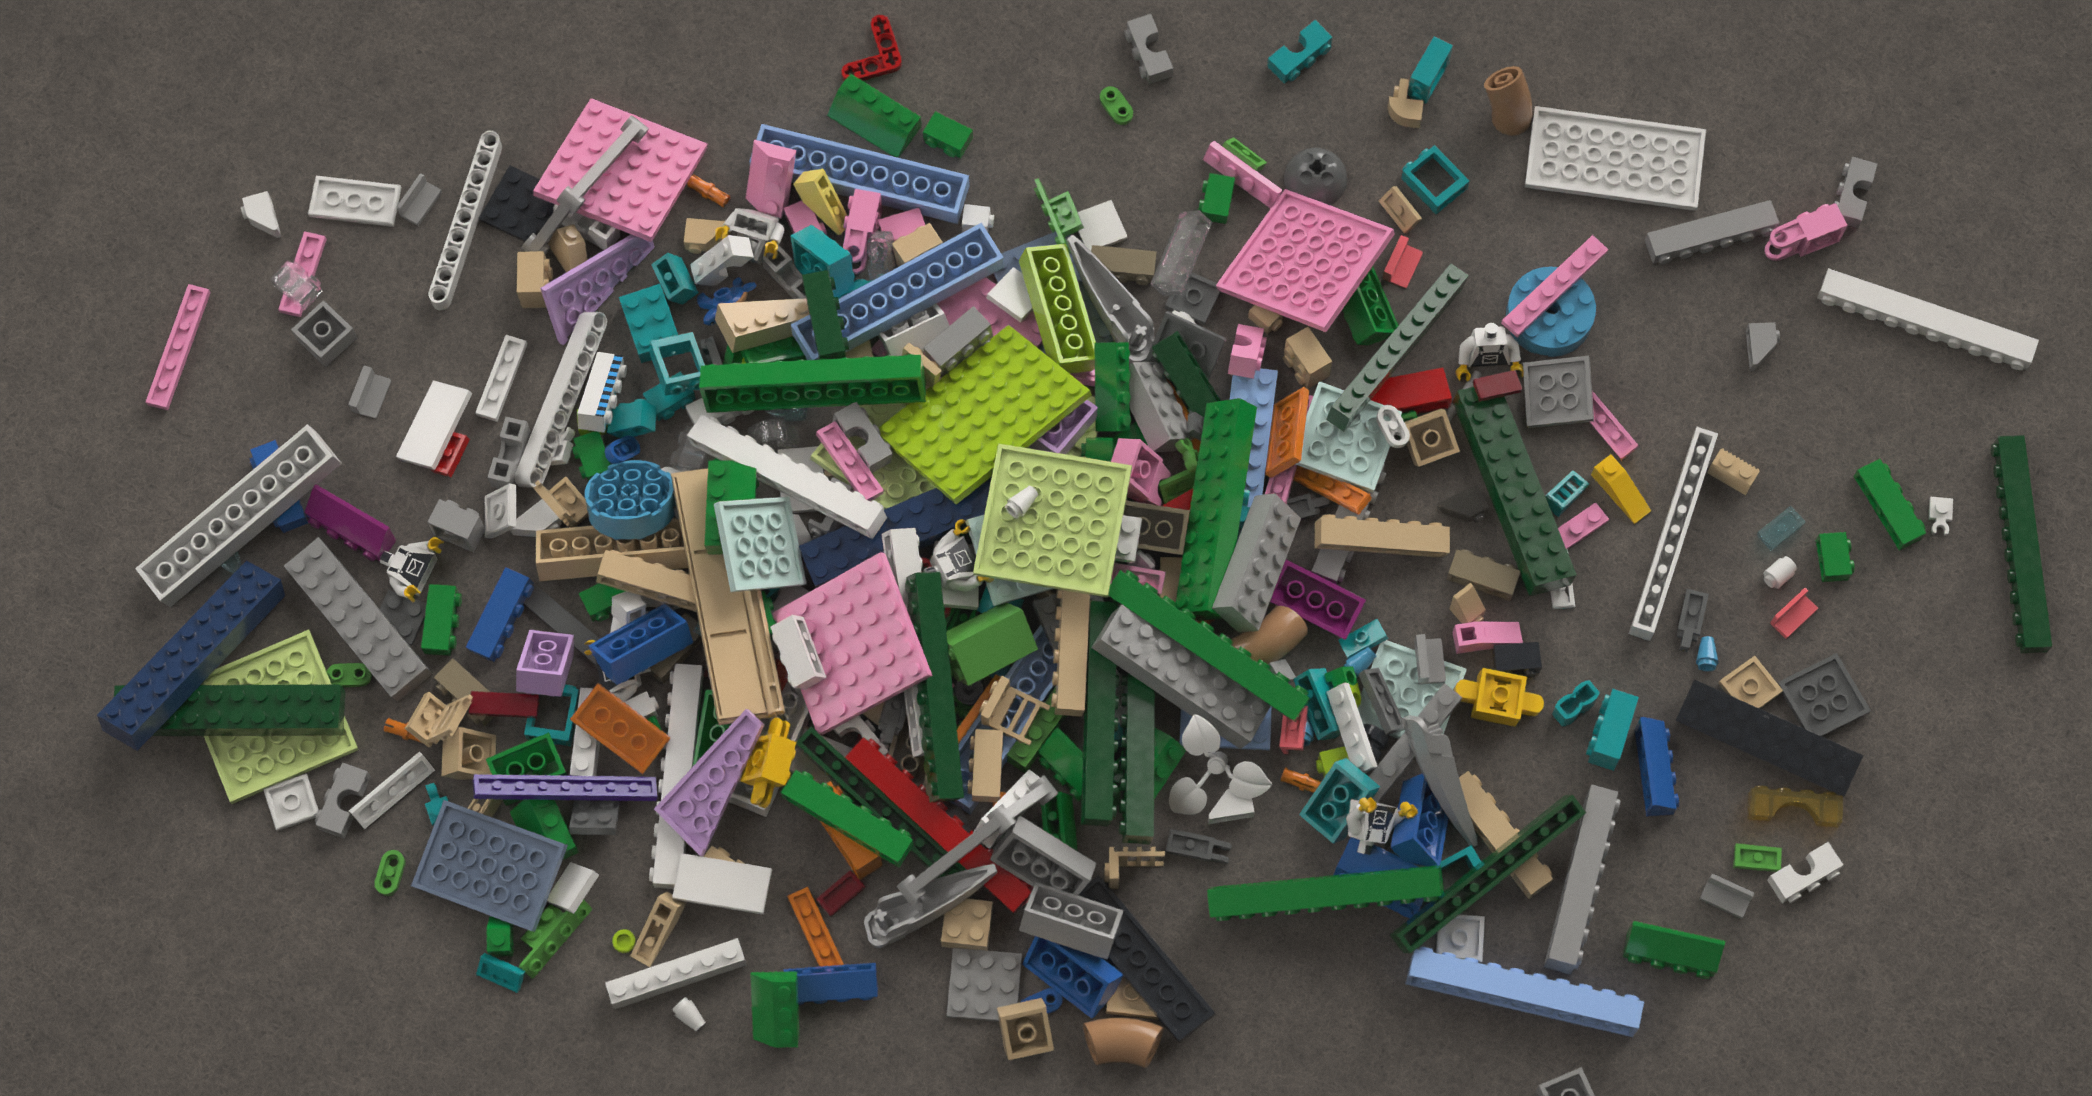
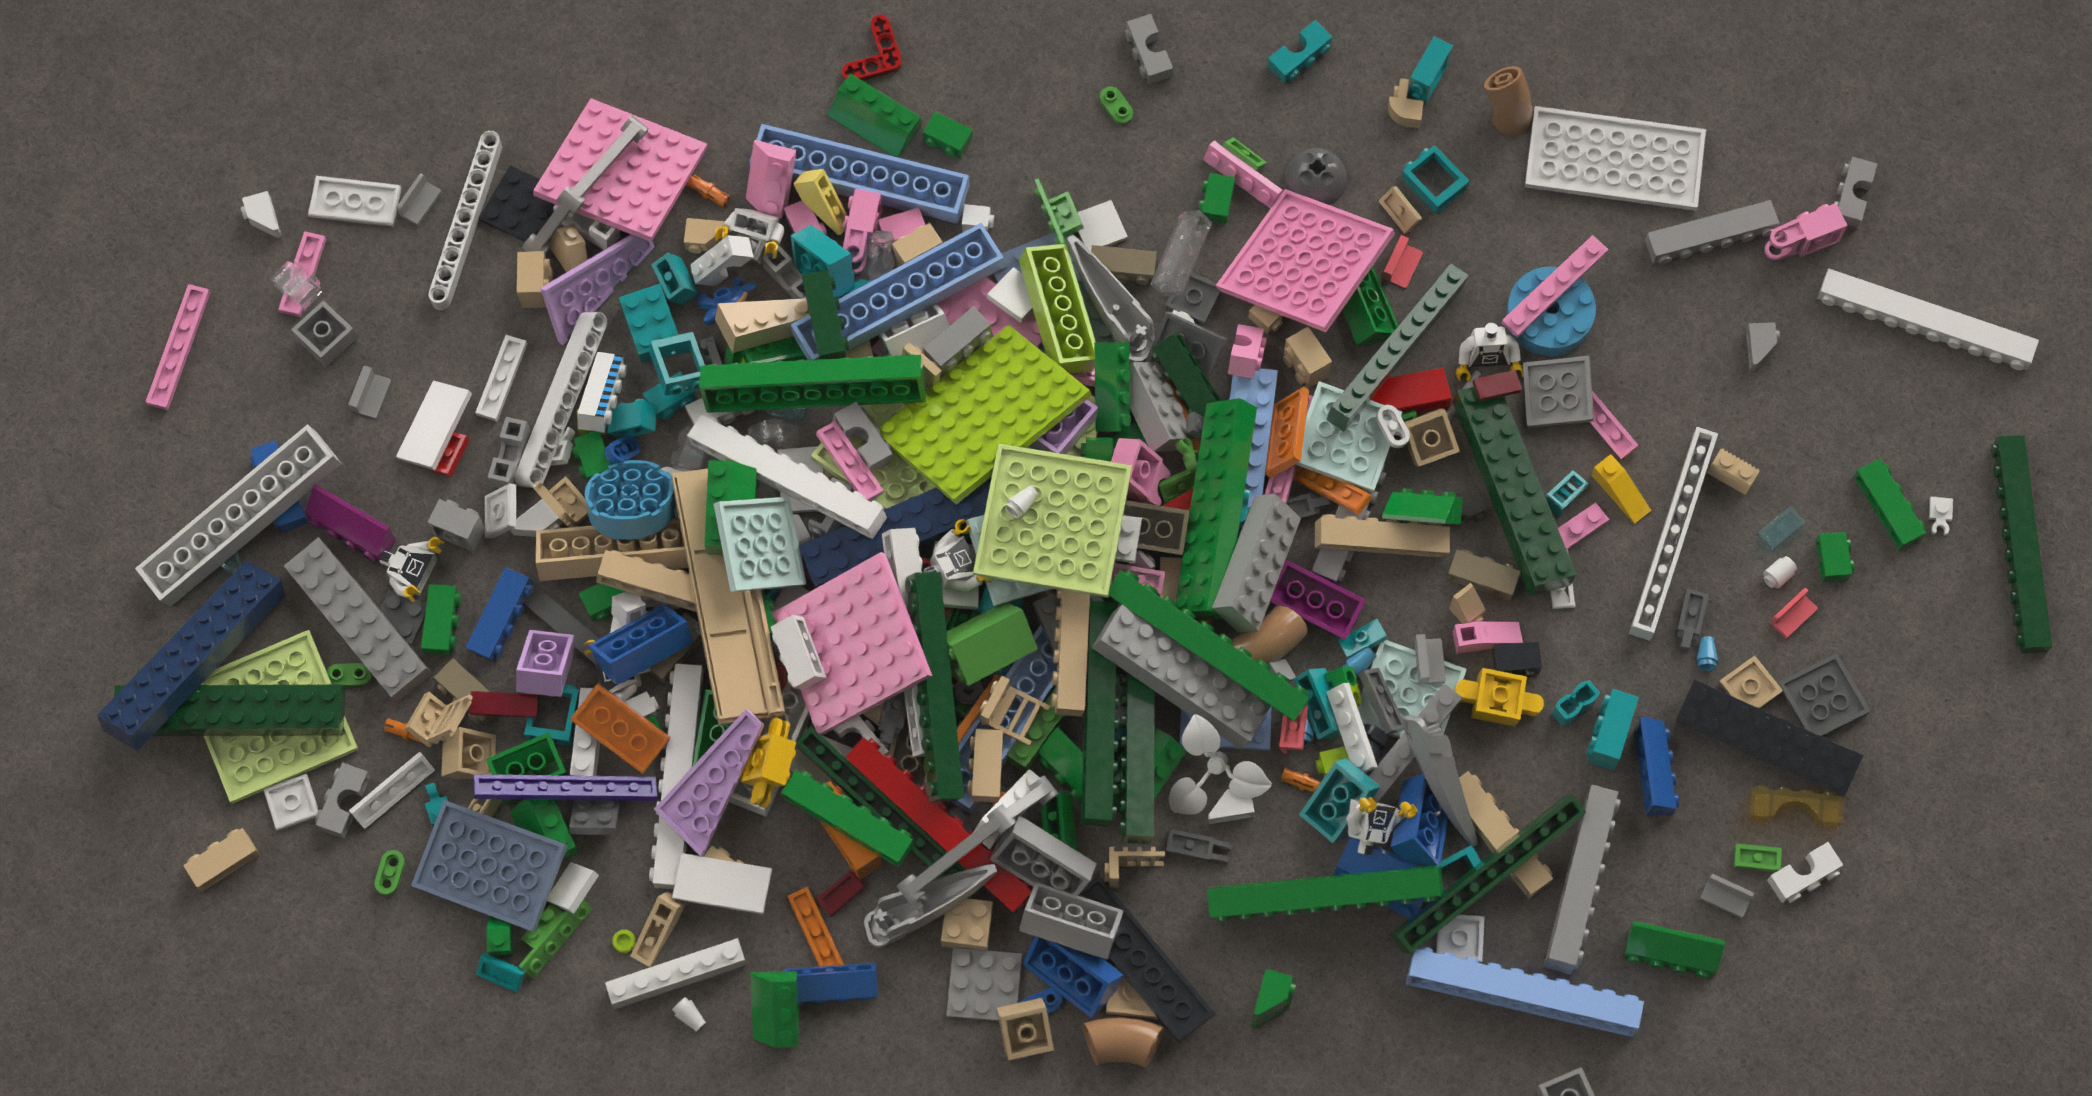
(221, 859): none -> tan brick
(1273, 997): none -> green slope
(1424, 507): none -> green slope

